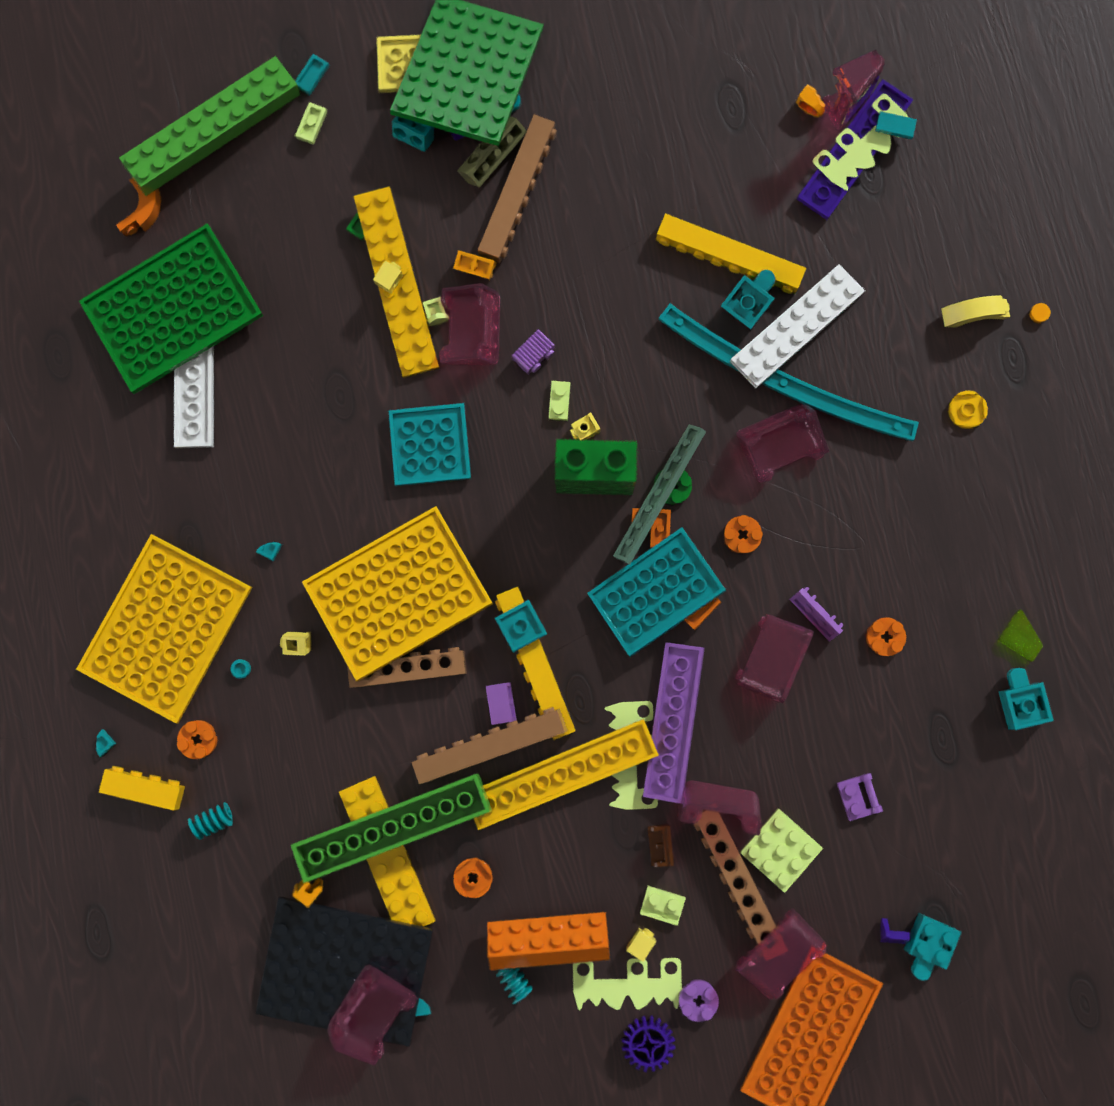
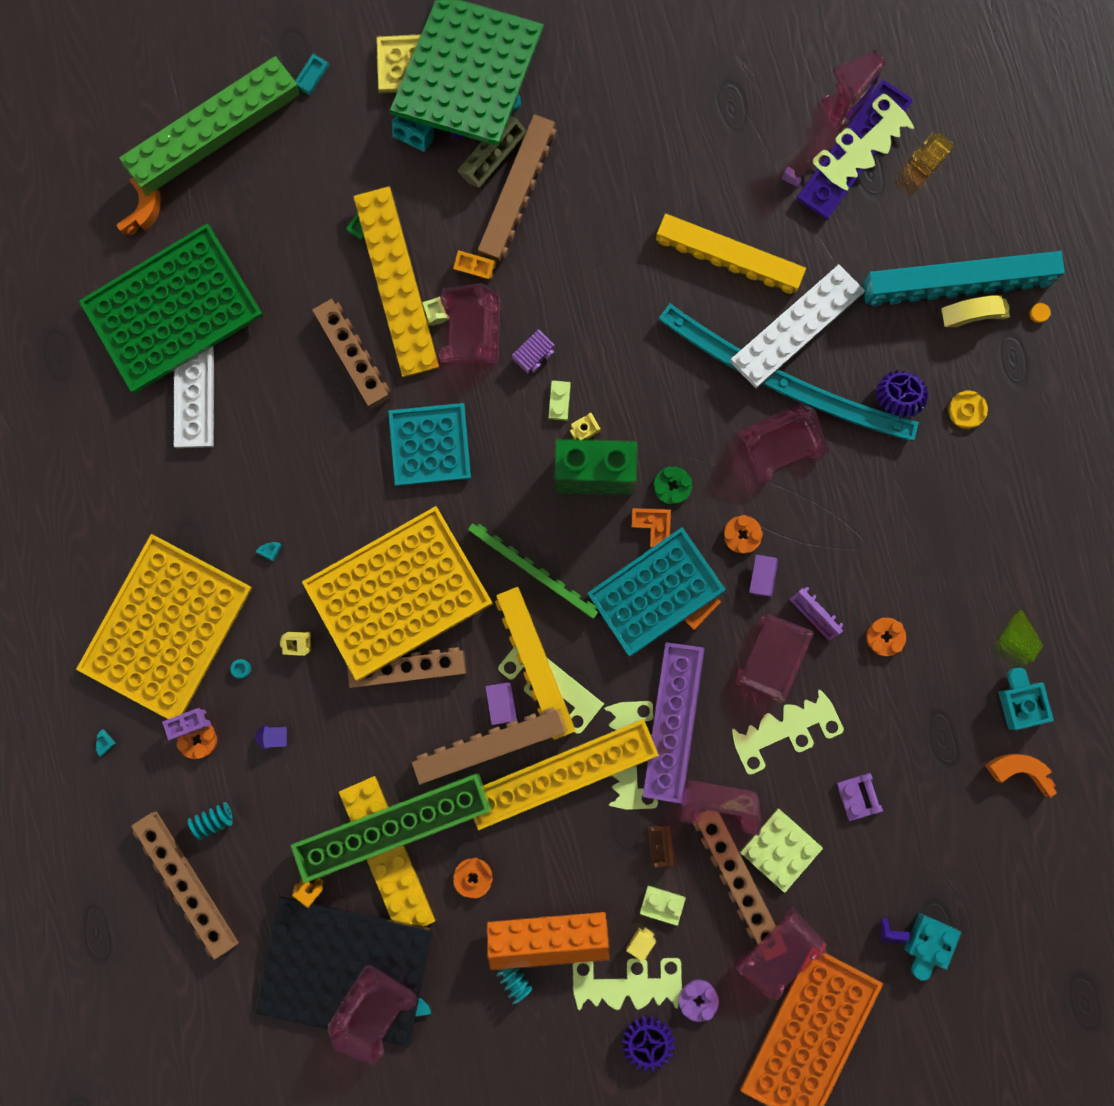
(142, 789): yellow brick -> none
(186, 724): none -> medium lavender hinge
(195, 889): none -> medium nougat brick
(271, 737): none -> dark purple tile
(311, 123): yellowish green plate -> none
(329, 311): none -> medium nougat brick
(388, 276): light yellow brick -> none
(521, 626): teal plate -> none
(527, 565): none -> bright green plate
(585, 703): none -> yellowish green piece
(659, 494): sand green plate -> none
(751, 298): teal brick -> none
(763, 576): none -> medium lavender hinge
(790, 177): none -> medium lavender tile
(794, 723): none -> yellowish green piece
(811, 101): light orange rock -> none
(896, 125): teal tile -> none
(913, 398): none -> dark purple gear
(932, 153): none -> clear yellow brick
(963, 278): none -> teal brick
(1010, 764): none -> orange arch

